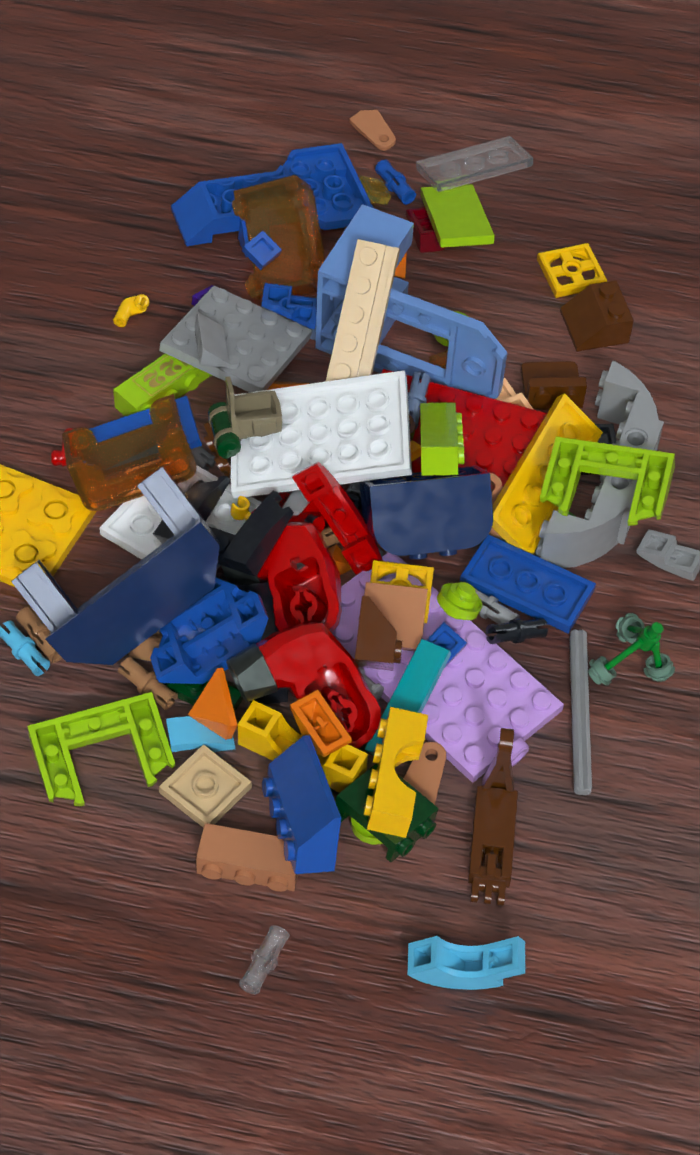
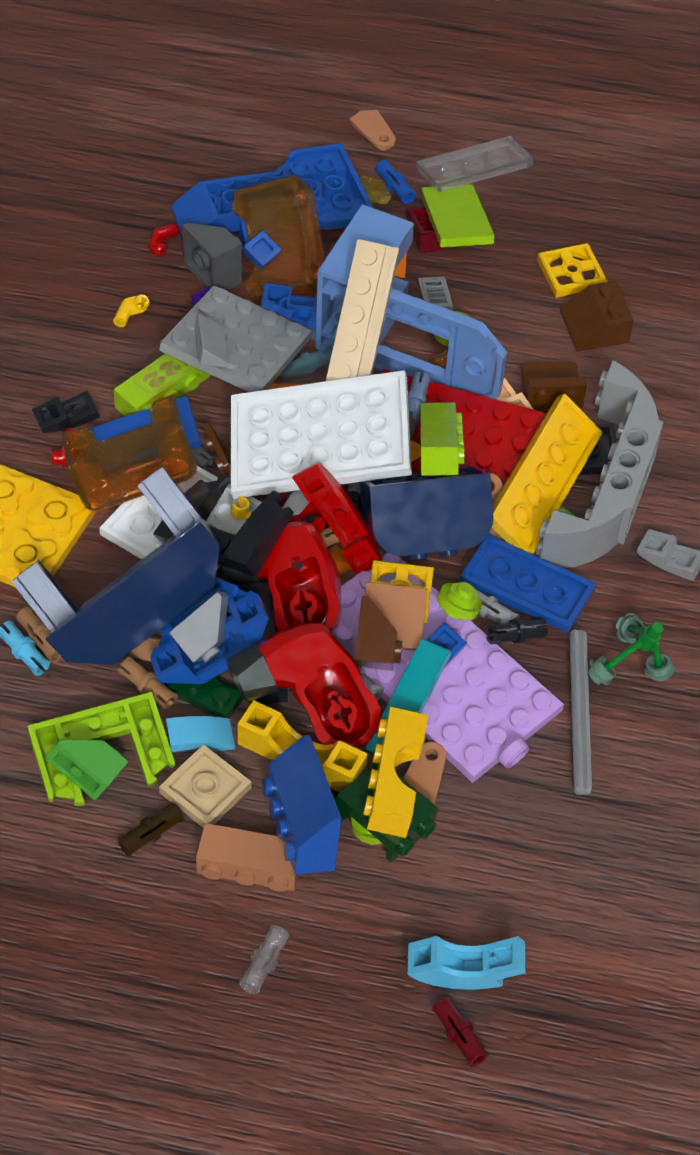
(58, 416): none -> black slope
(87, 763): none -> bright green slope
(133, 840): none -> dark brown pin
(156, 243): none -> red arm
(203, 629): none -> light grey slope
(213, 255): none -> dark grey slope
(215, 707): orange slope -> none
(243, 418): dark tan piece -> none
(307, 363): none -> clear light blue pin
(319, 721): orange slope -> none
(432, 285): none -> light grey slope
(448, 1015): none -> dark red pin
(494, 826): reddish brown hinge -> none
(649, 467): lime wedge -> none

